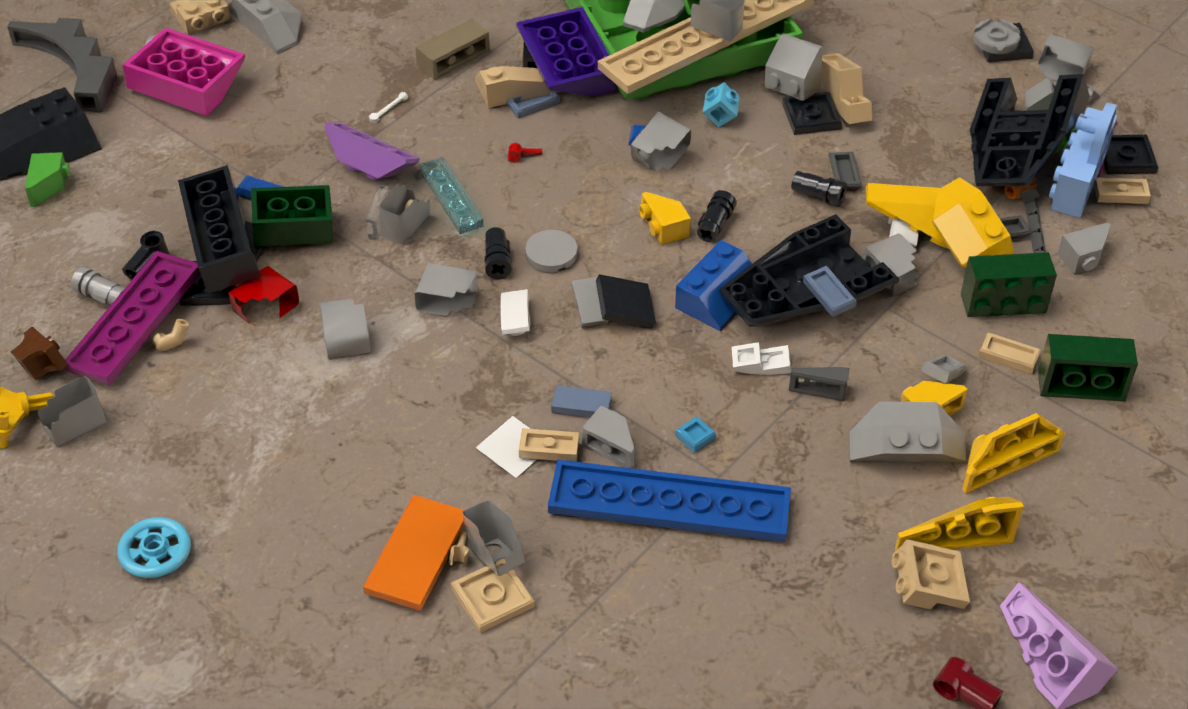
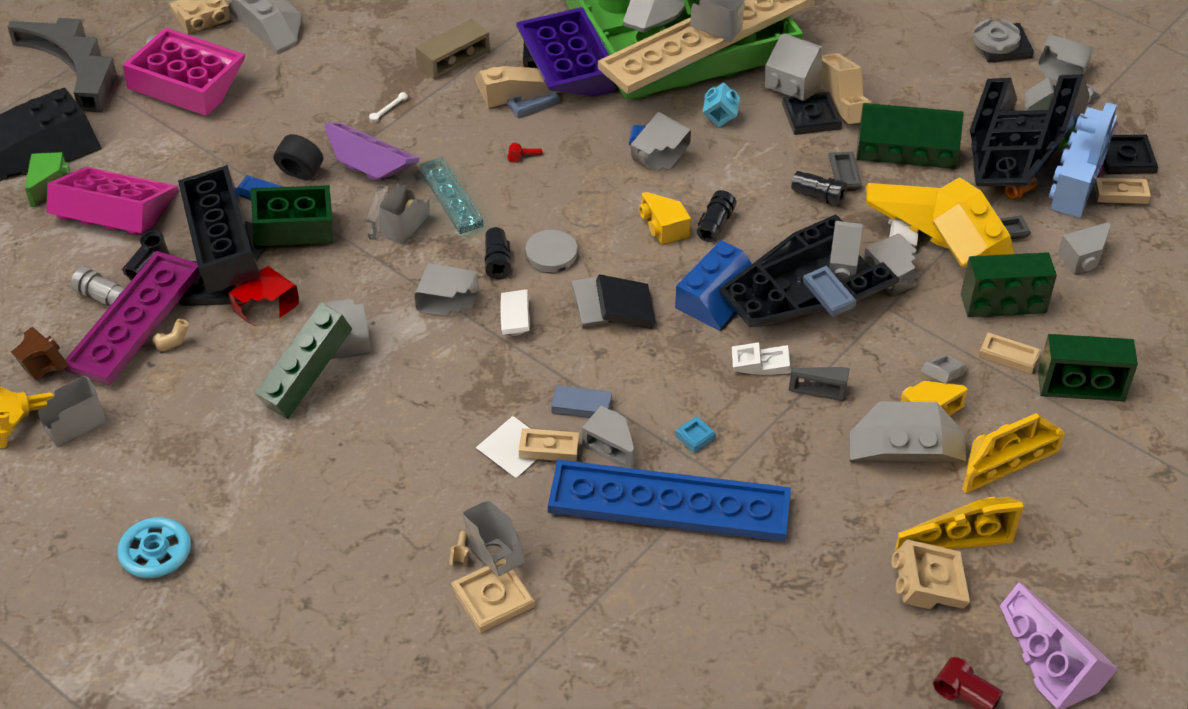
(109, 199): none -> dark pink slope
(298, 157): none -> black tyre
(303, 360): none -> brick
(415, 553): orange tile -> none
(845, 249): none -> light grey slope
(909, 135): none -> dark green slope
(1028, 199): dark grey piece -> none

